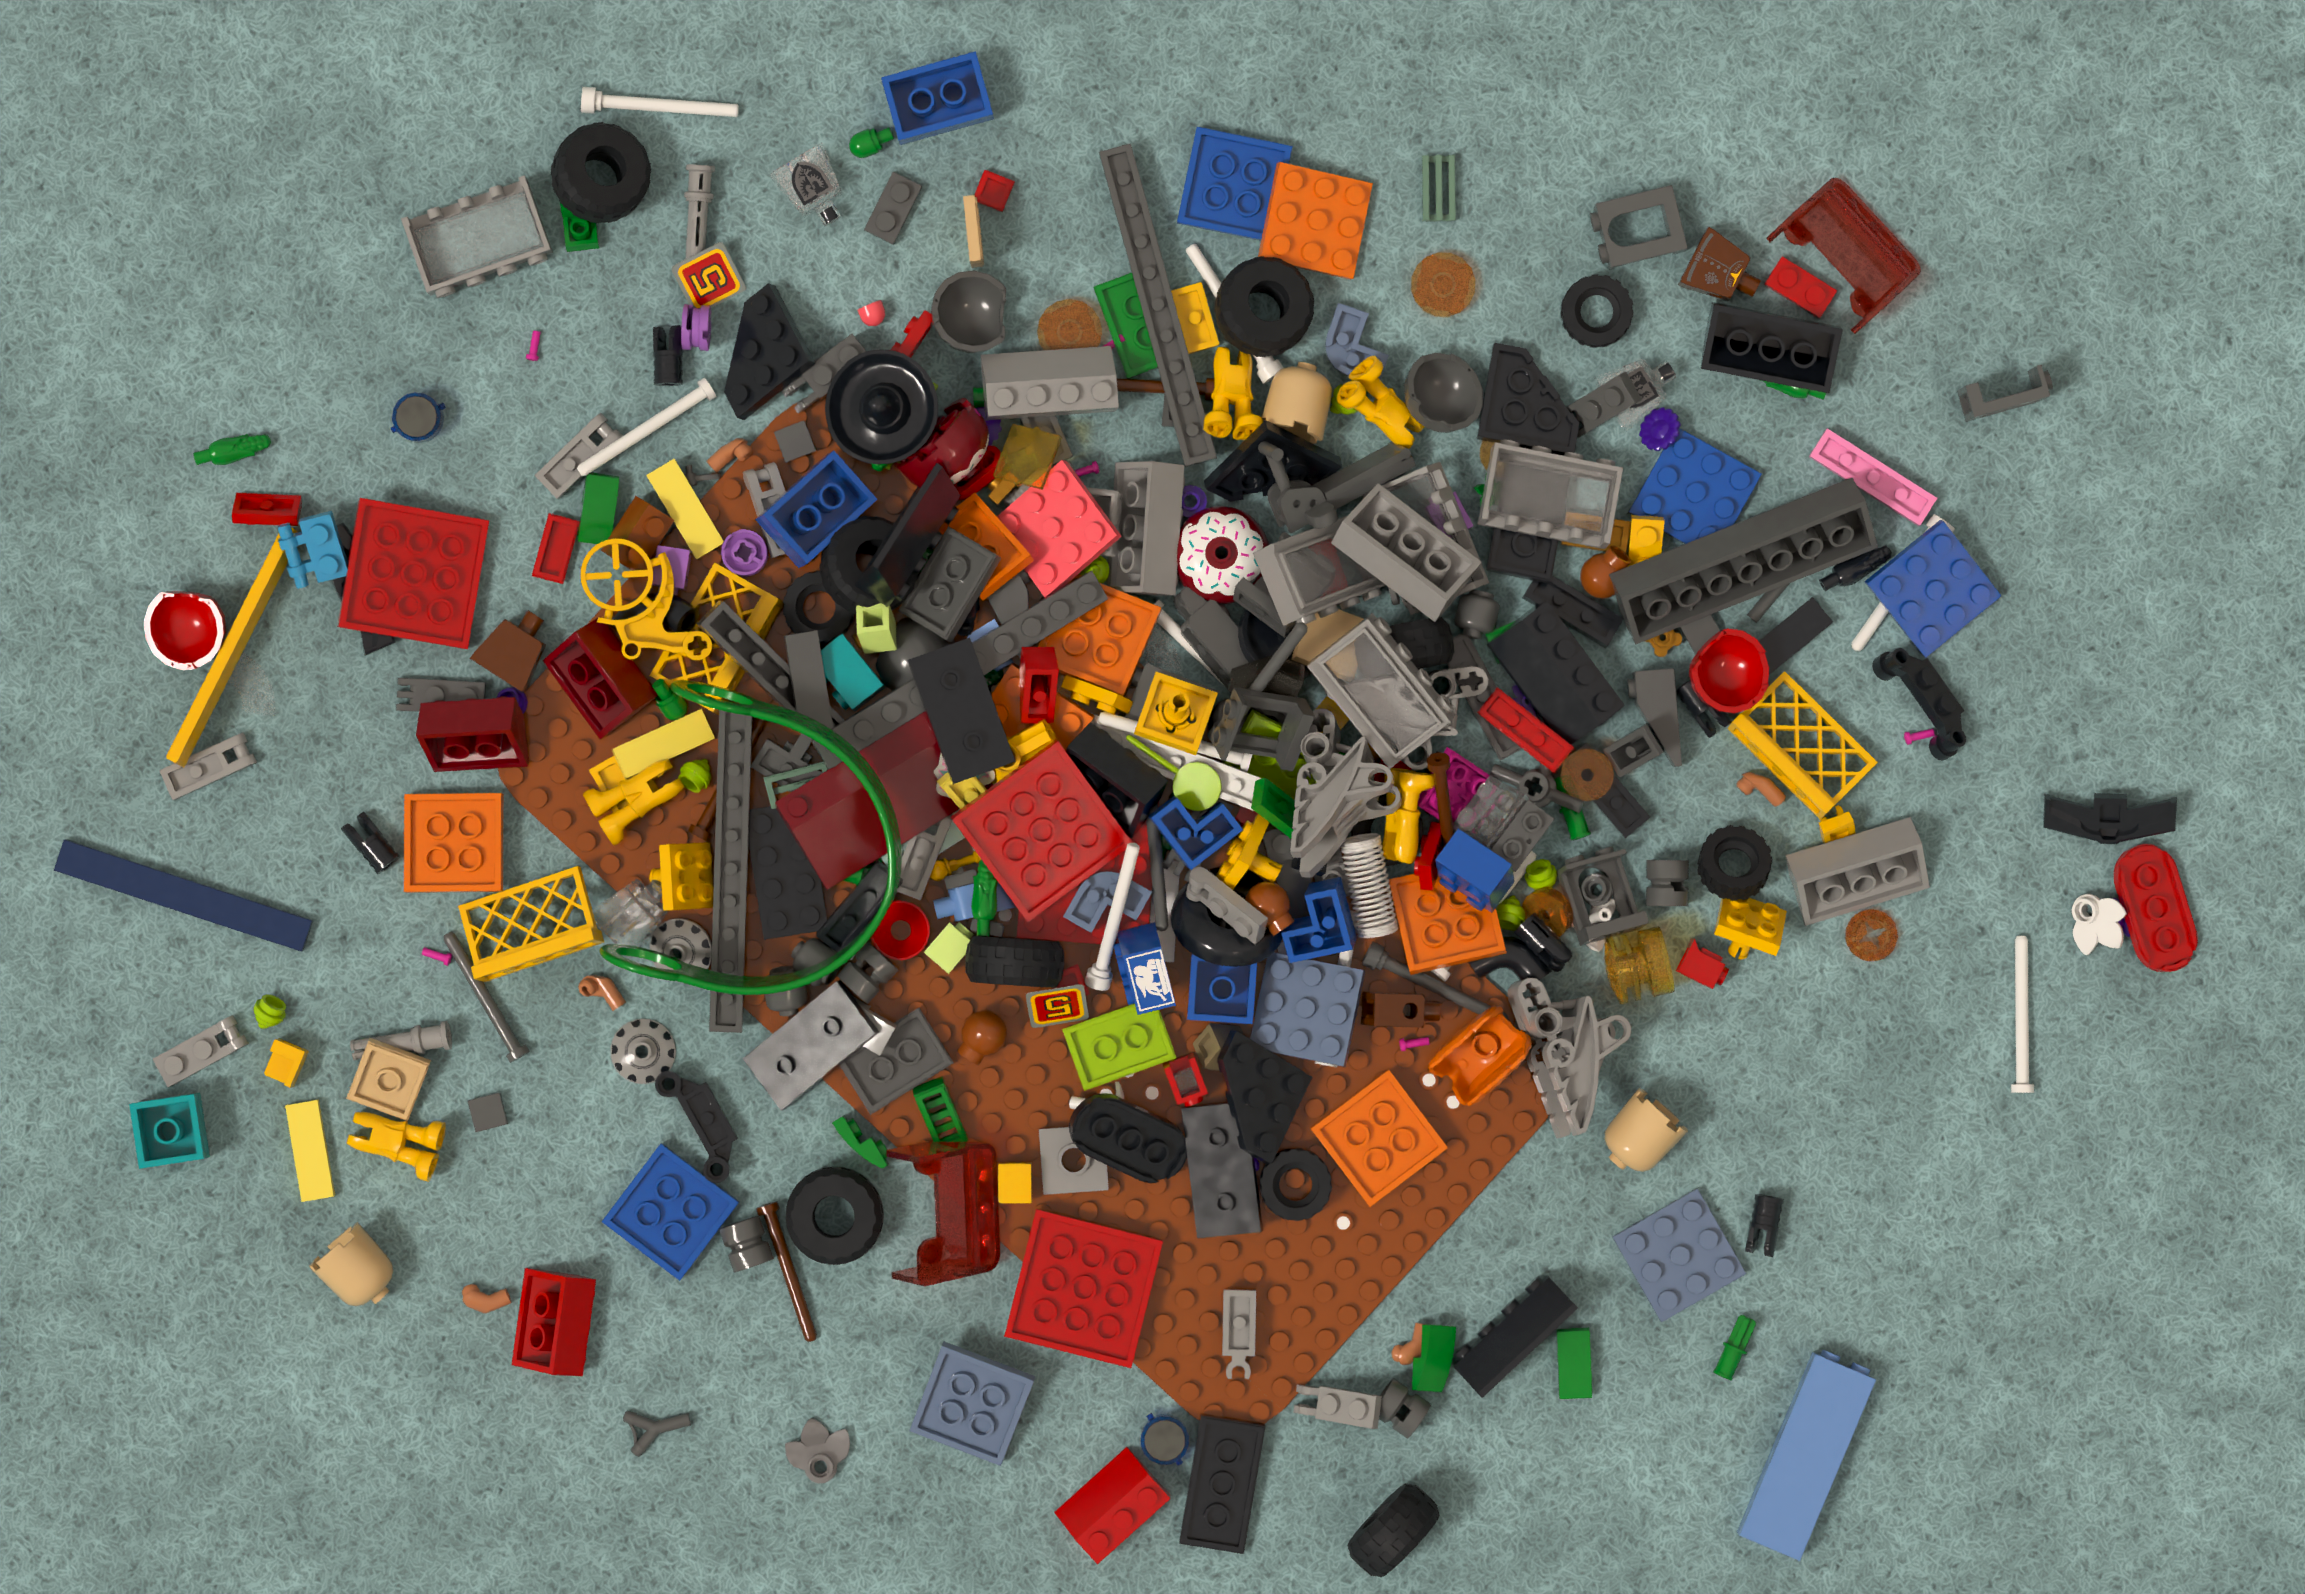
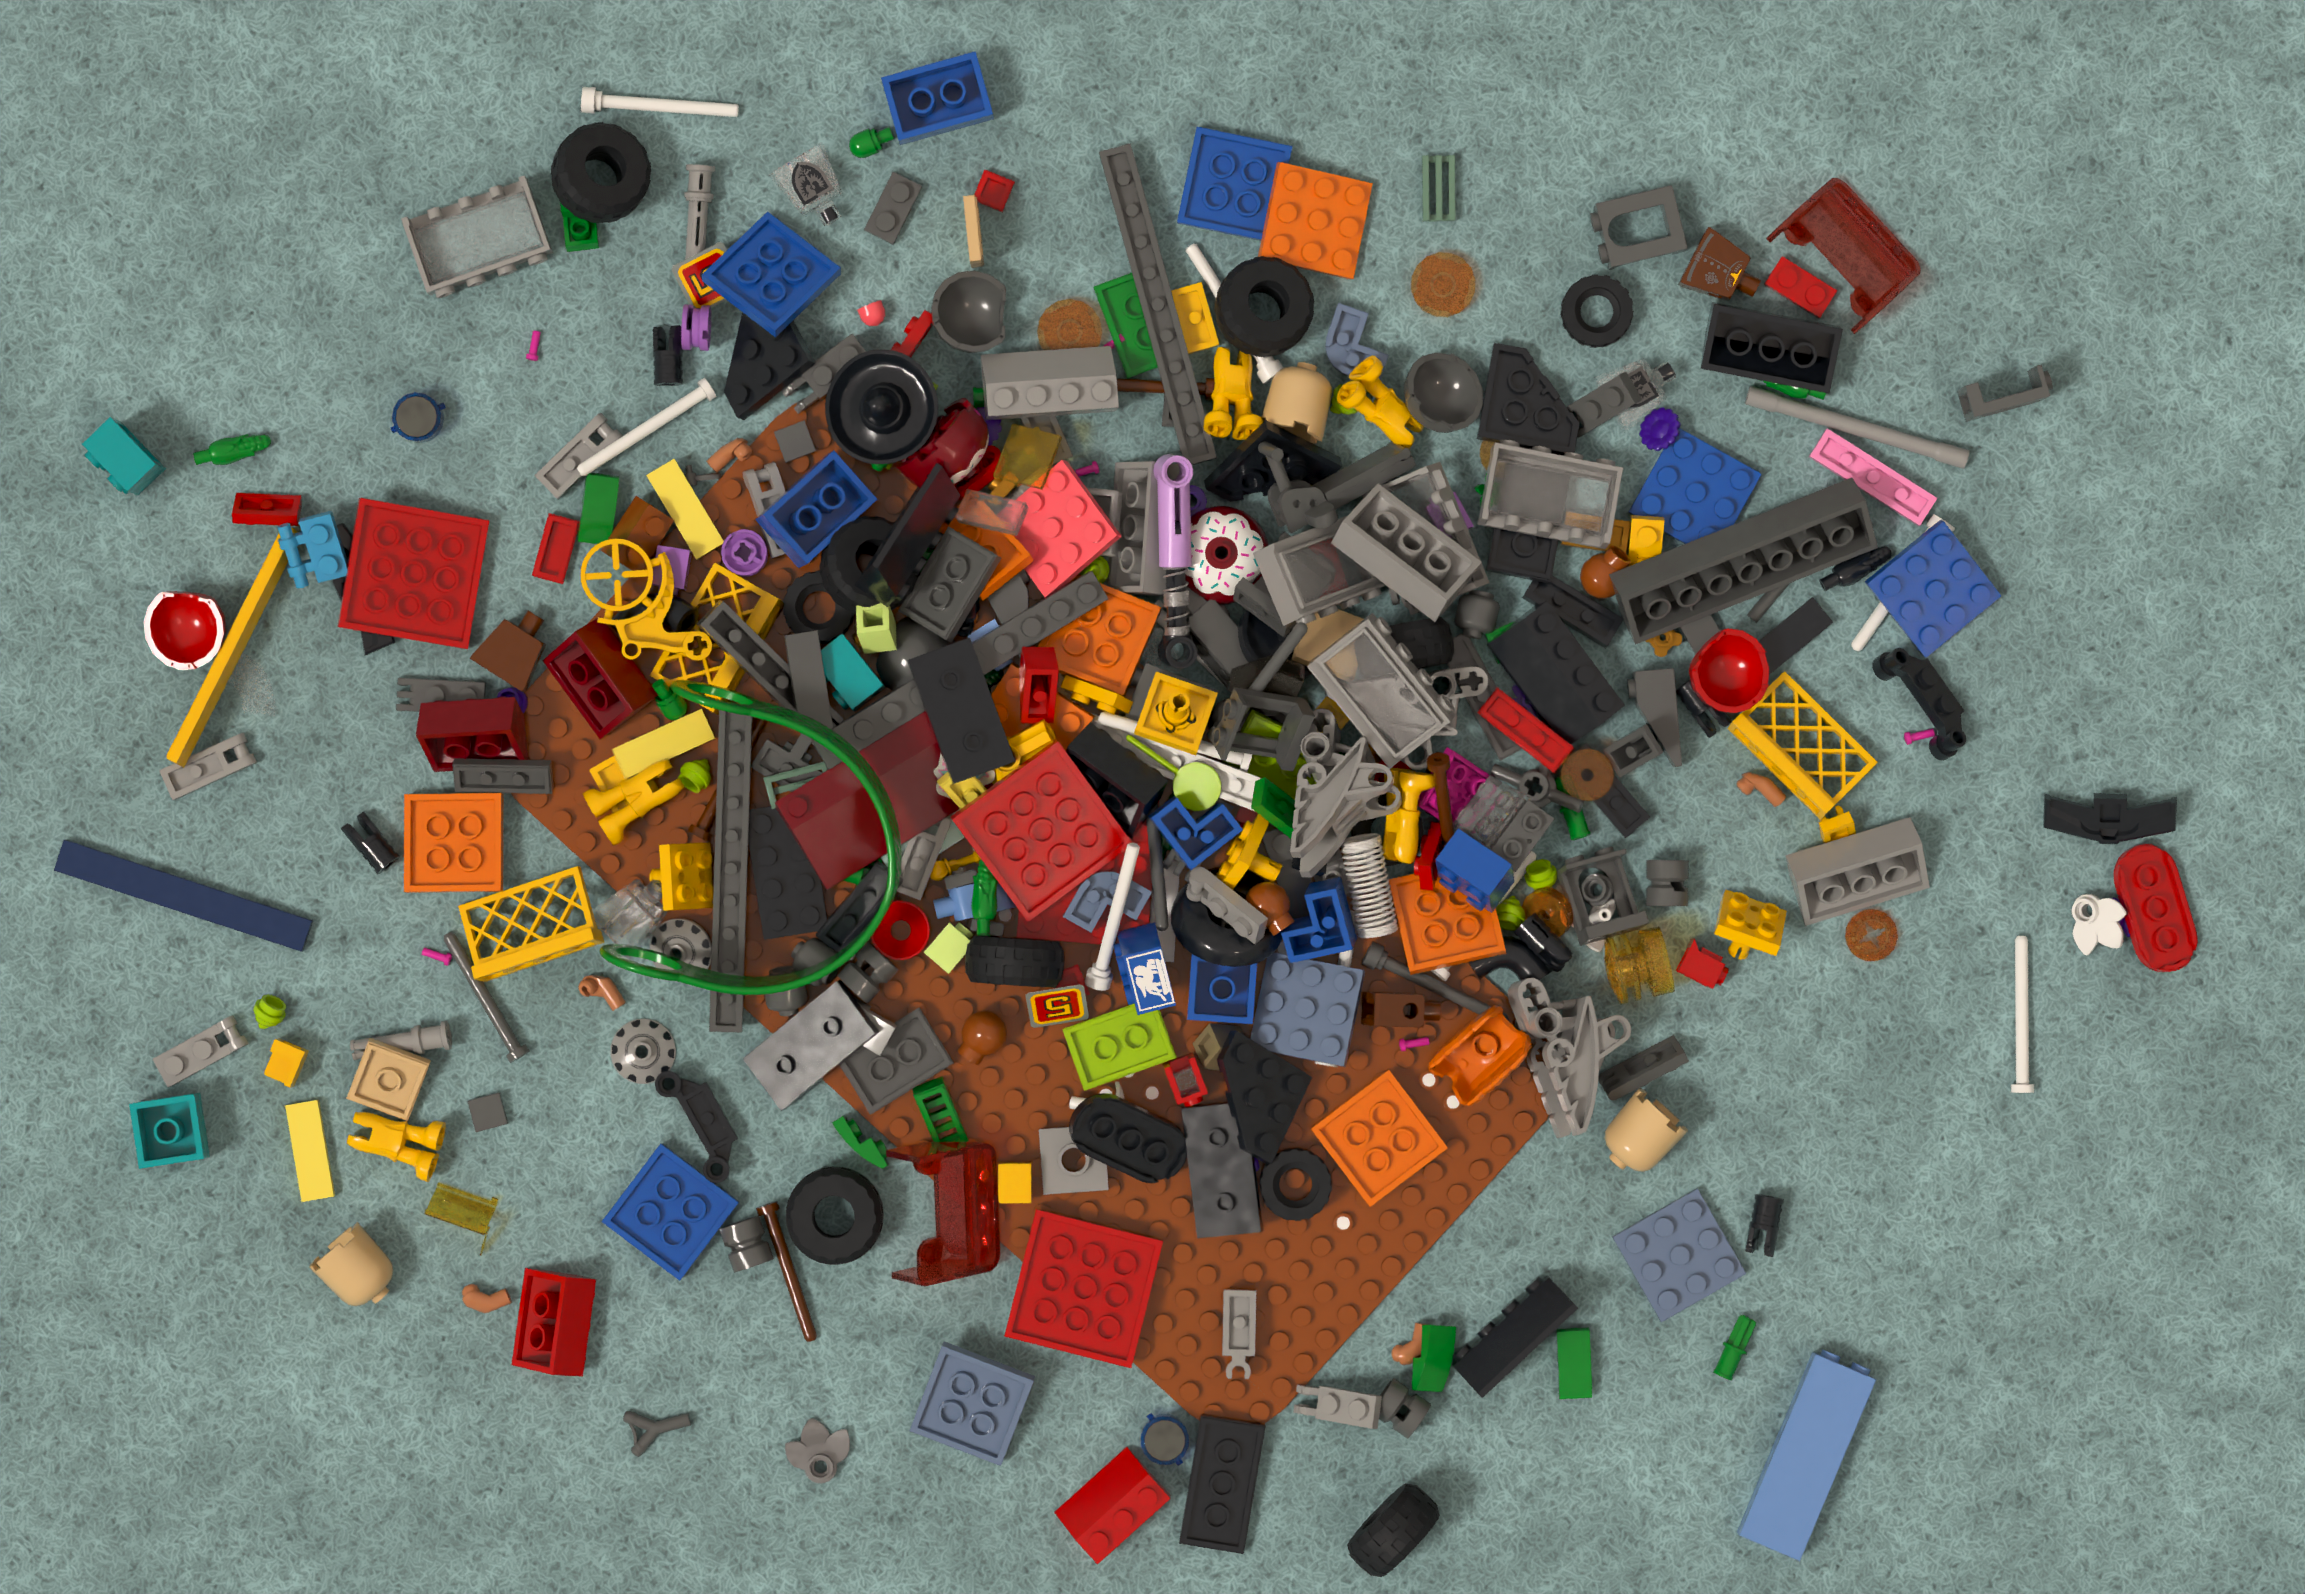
(123, 456): none -> teal brick
(462, 1210): none -> clear yellow piece
(503, 776): none -> dark grey tile
(771, 274): none -> blue plate
(992, 512): none -> clear tile
(1175, 556): none -> piece
(1642, 1068): none -> dark grey hinge
(1738, 839): black tyre -> none
(1774, 402): none -> light grey piece

